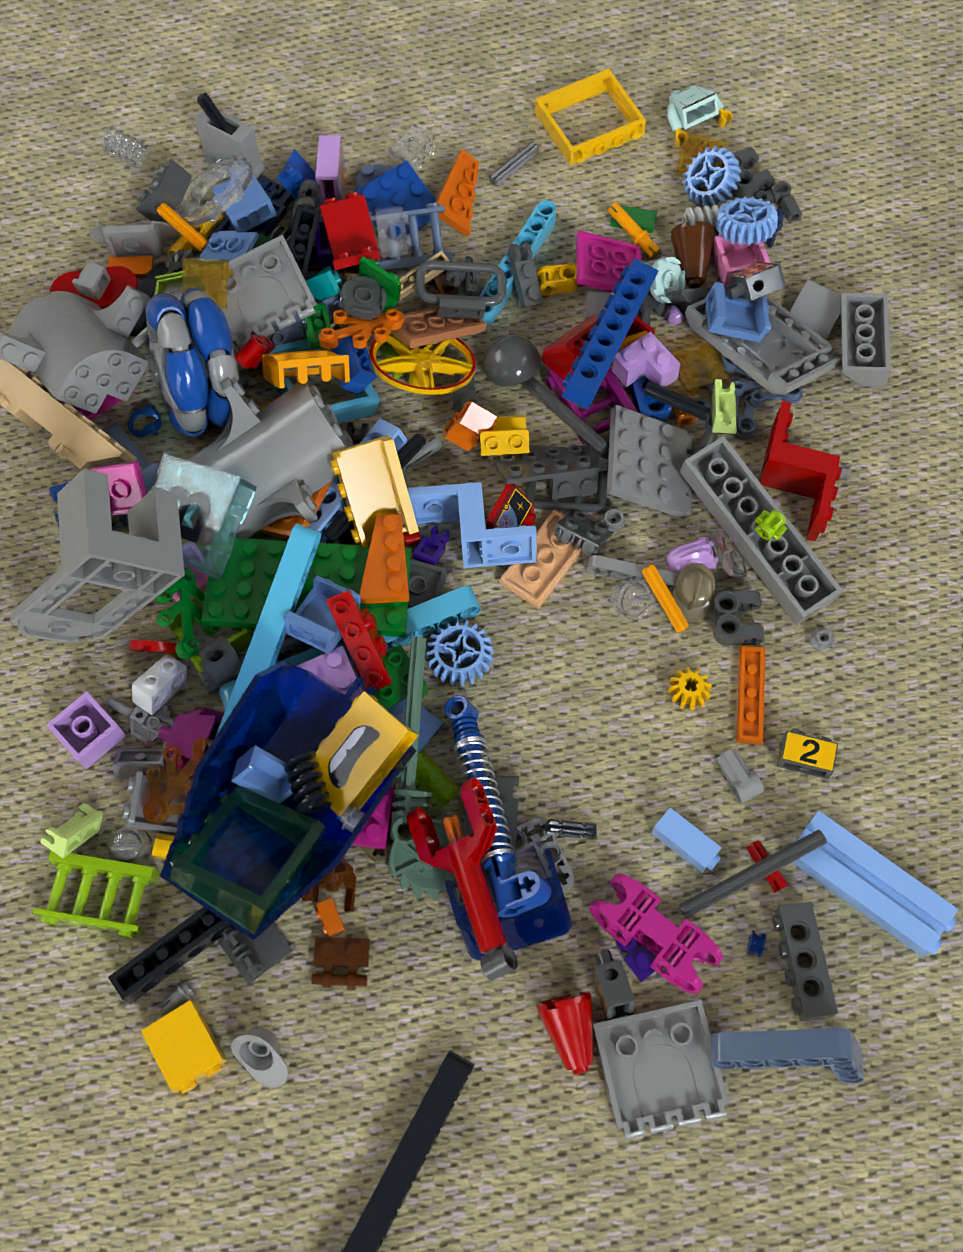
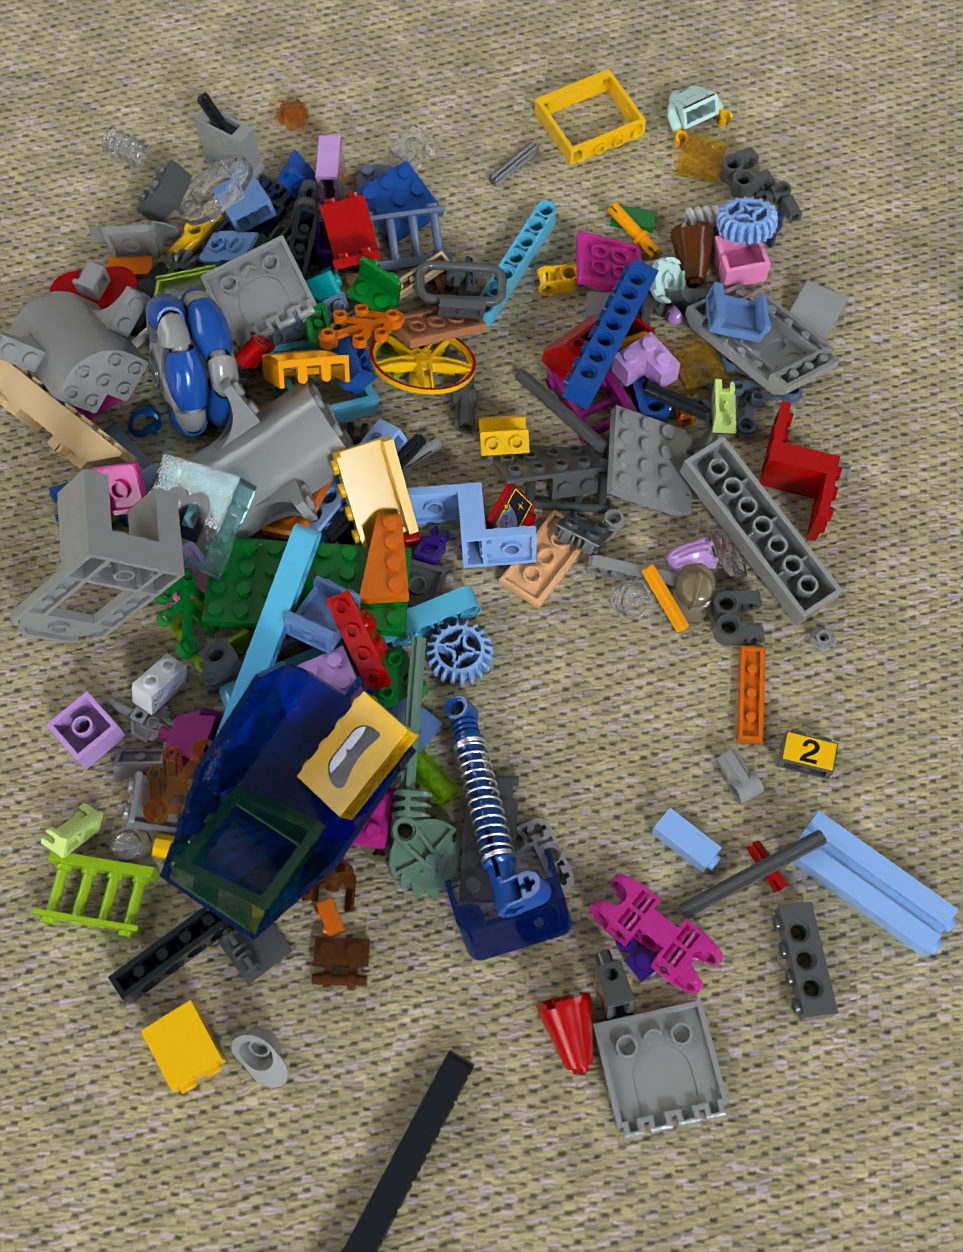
(152, 646): red tile -> none
(177, 998): light grey pin -> none
(182, 226): light orange axle -> none
(208, 276): clear yellow hinge -> none
(262, 774): medium blue panel -> none
(293, 113): none -> clear orange head
(305, 784): black piece -> none
(351, 818): light grey plate -> none
(363, 297): dark grey tile -> none
(389, 245): clear brick -> none
(459, 193): orange wing -> none
(463, 860): red piece -> none
(466, 425): orange brick -> none
(511, 361): dark grey cylinder -> none
(525, 275): dark grey hinge -> none
(570, 829): black axle -> none
(690, 697): yellow gear -> none
(717, 180): light blue gear -> none
(756, 281): dark grey torso -> none
(756, 943): clear blue bush -> none
(770, 525): lime gear -> none
(790, 1049): sand blue beam -> none
(865, 338): light grey slope -> none

